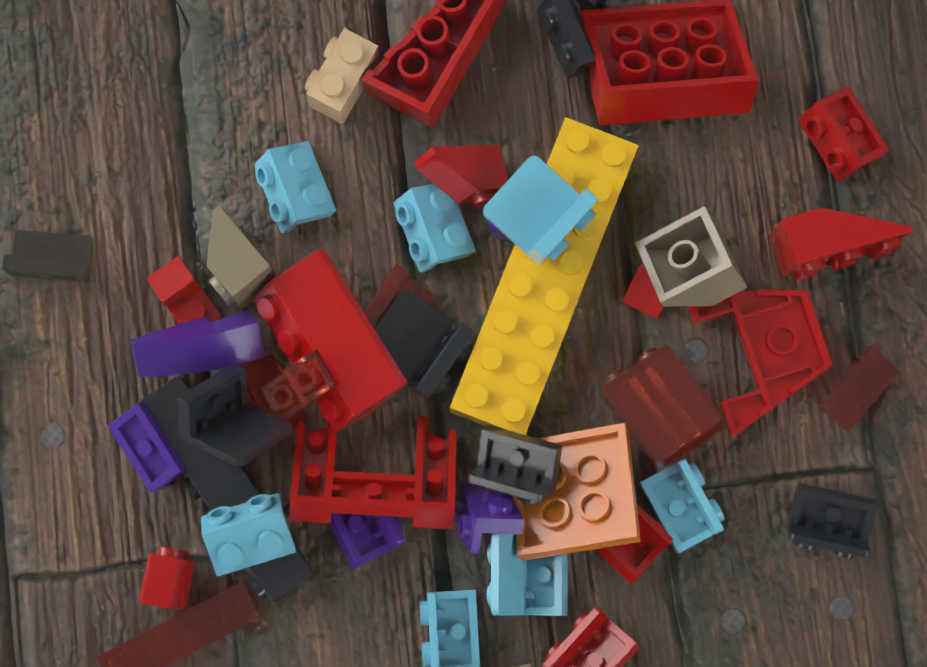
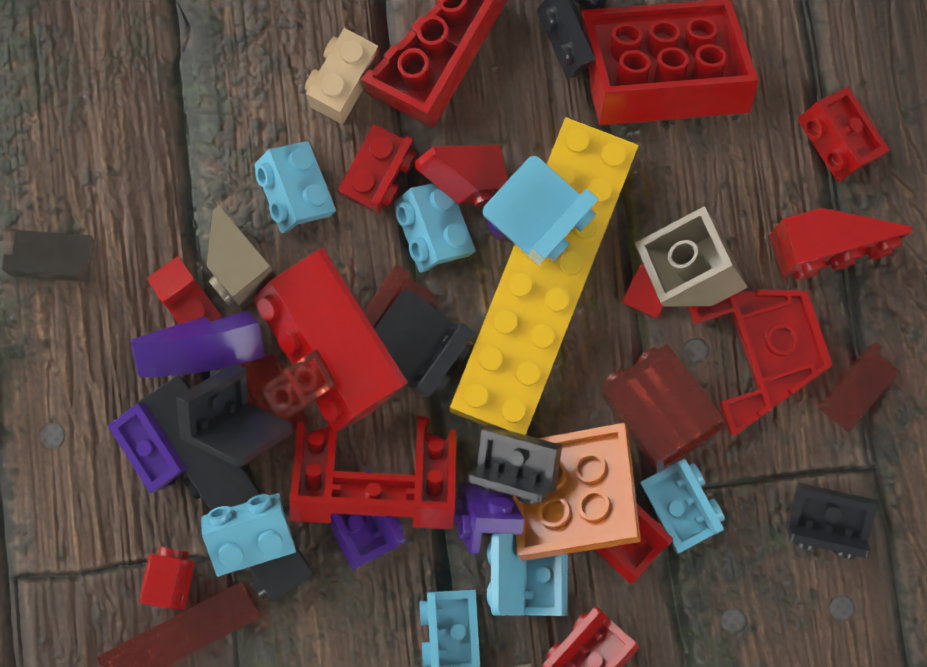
(377, 169): none -> red bracket

